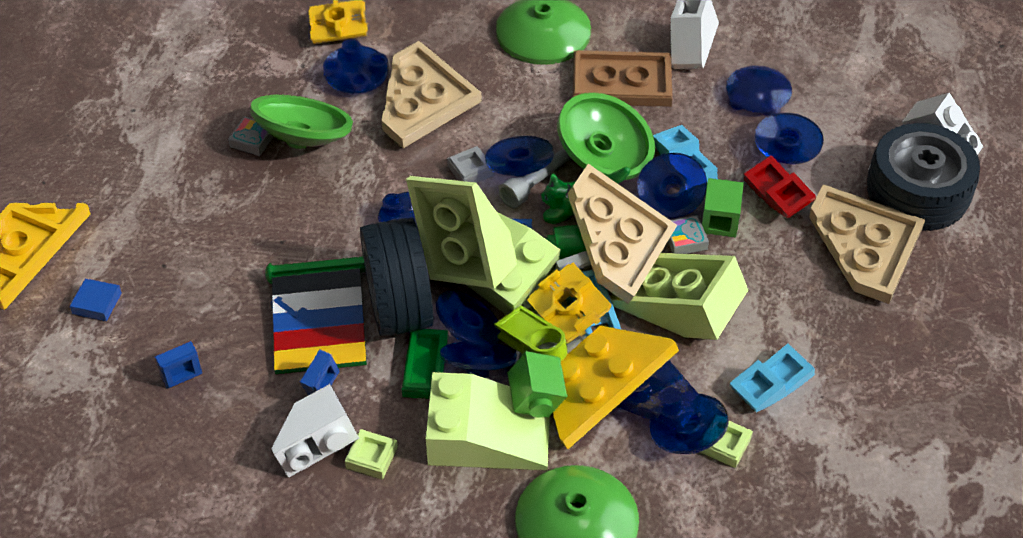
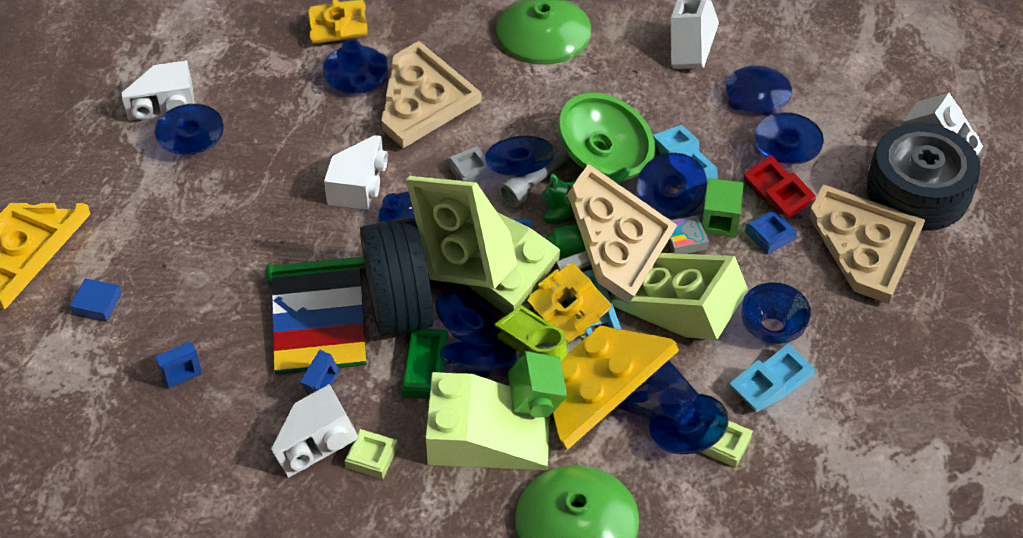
(158, 91): none -> white slope
(189, 129): none -> clear blue dish
(249, 137): light grey tile -> none
(300, 120): bright green dish -> none
(355, 174): none -> white slope
(629, 76): medium nougat tile -> none
(770, 232): none -> blue tile
(779, 303): none -> clear blue piece

